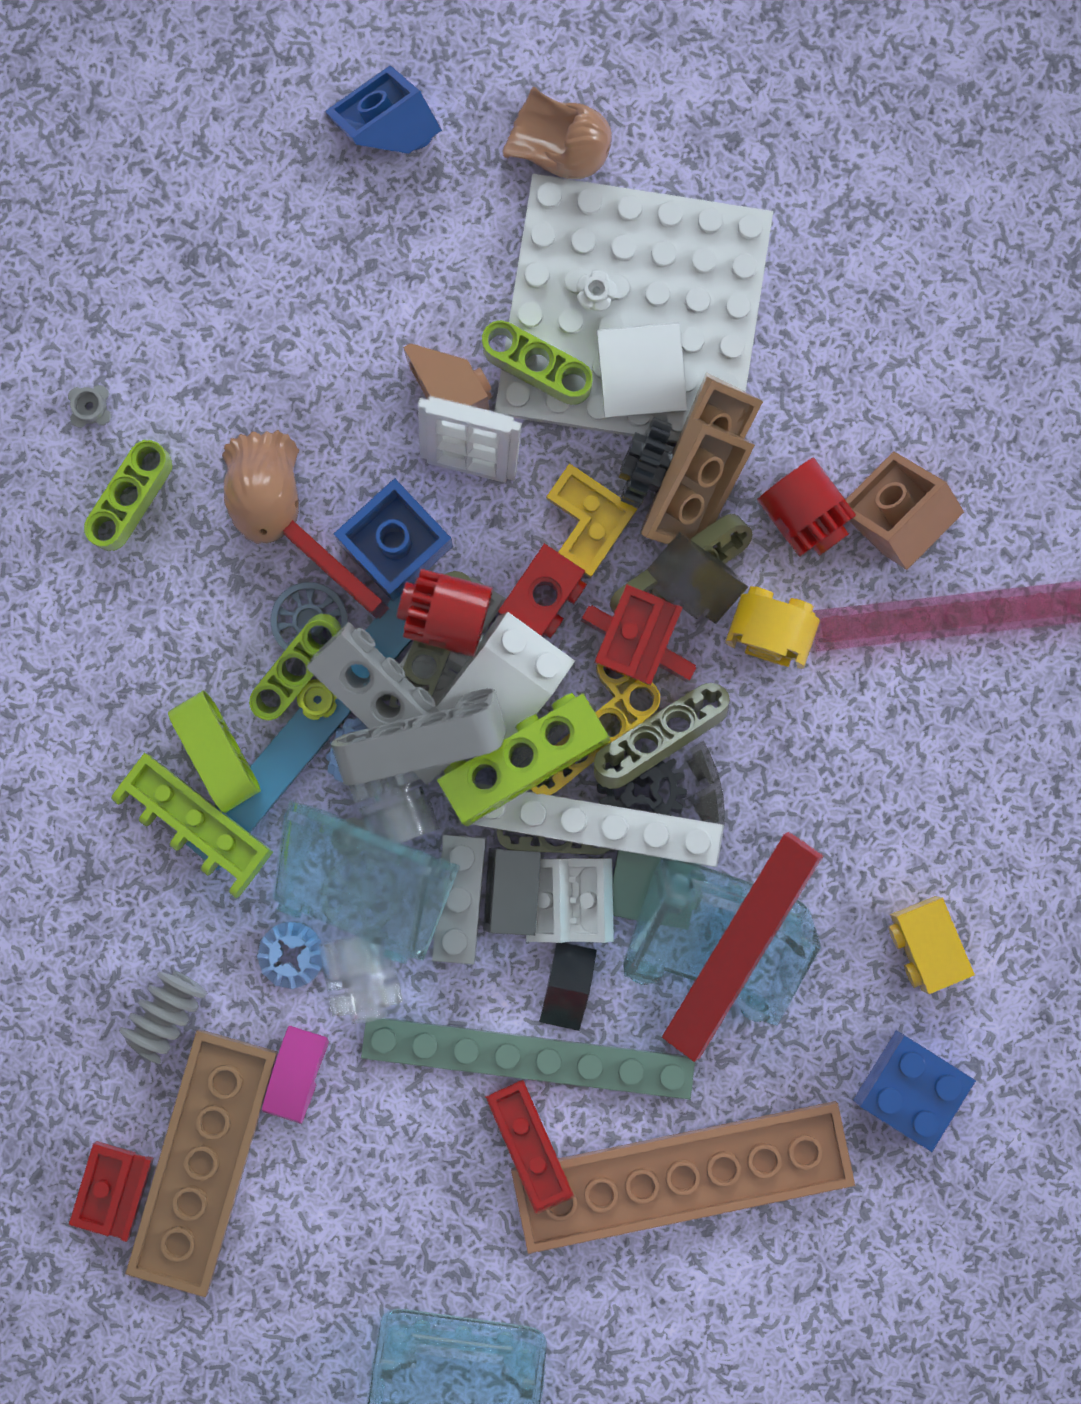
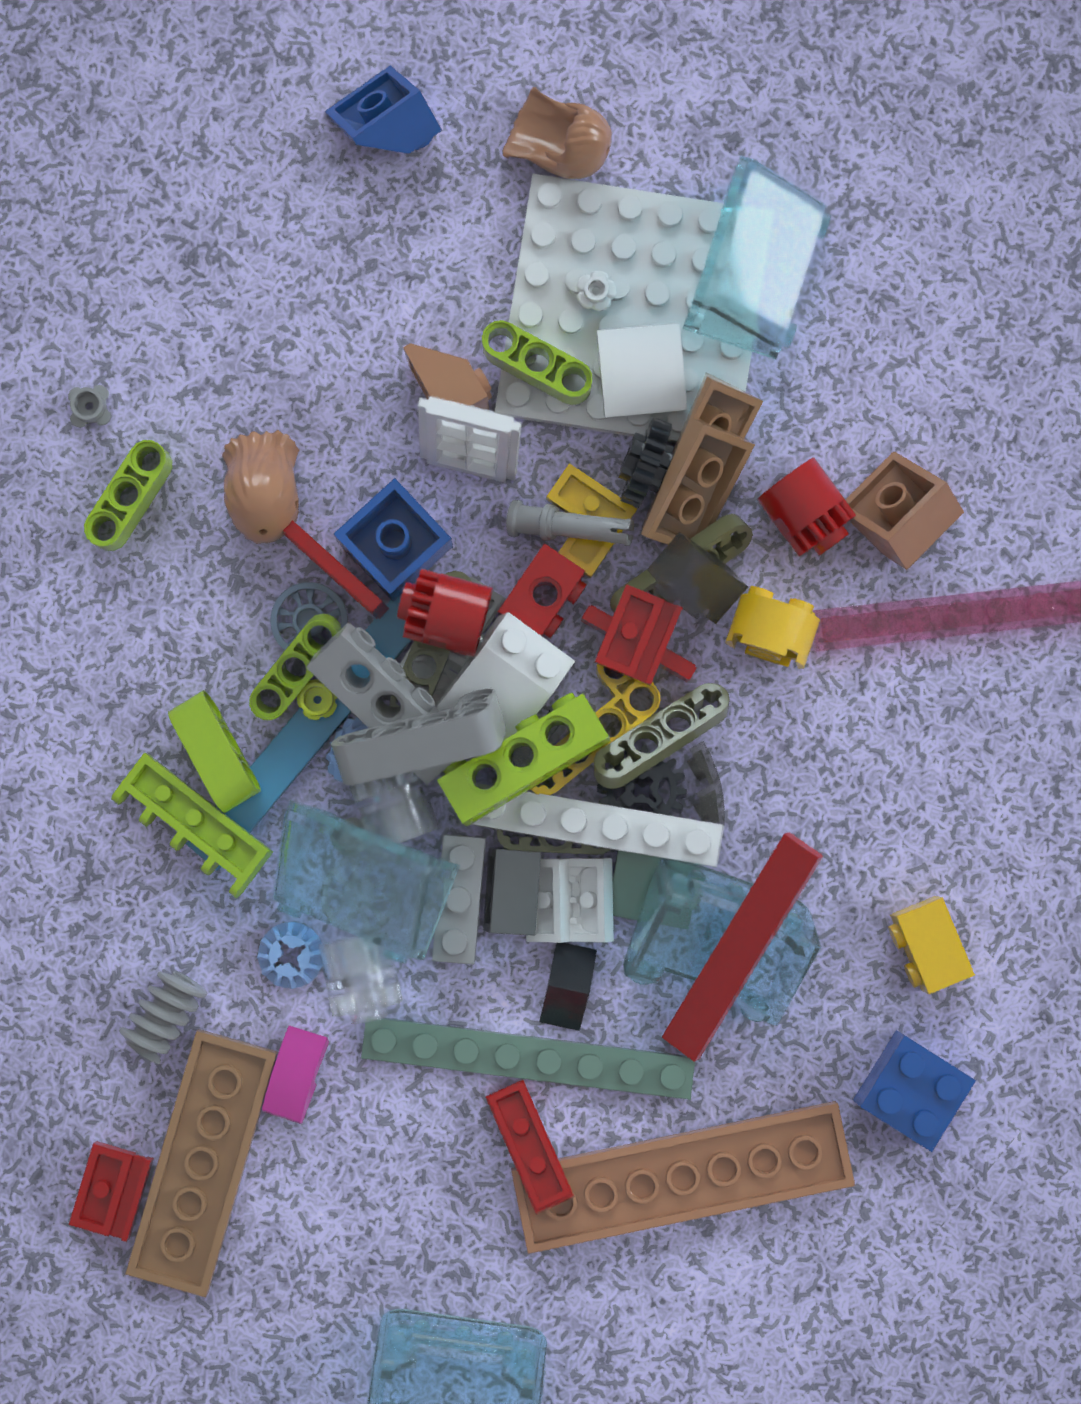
(550, 523): none -> light grey pin
(757, 261): none -> clear light blue windscreen

